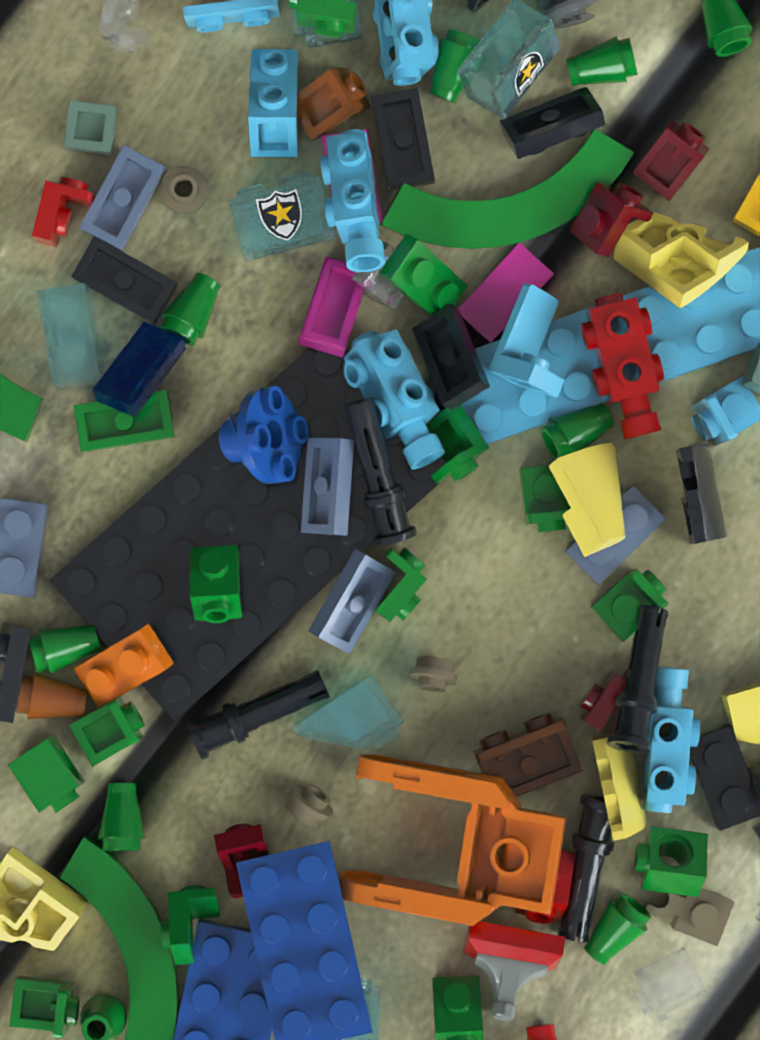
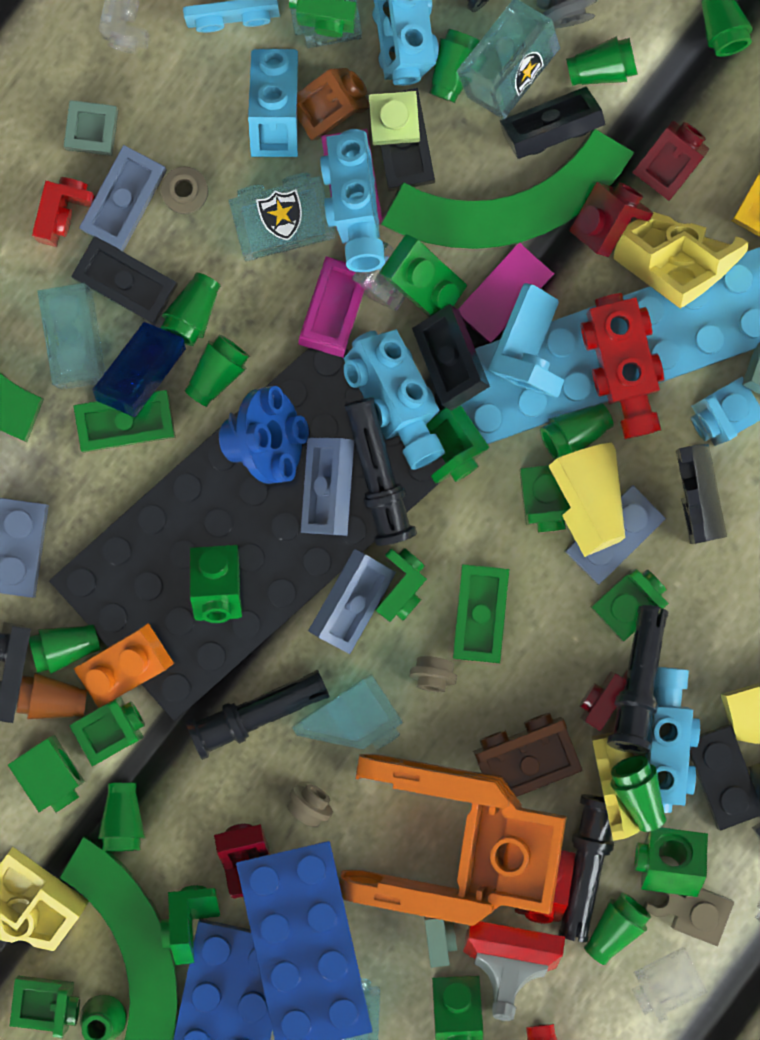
(216, 370): none -> green cone
(394, 118): none -> yellowish green plate
(440, 941): none -> sand green plate
(480, 613): none -> green plate
(639, 791): none -> green cone

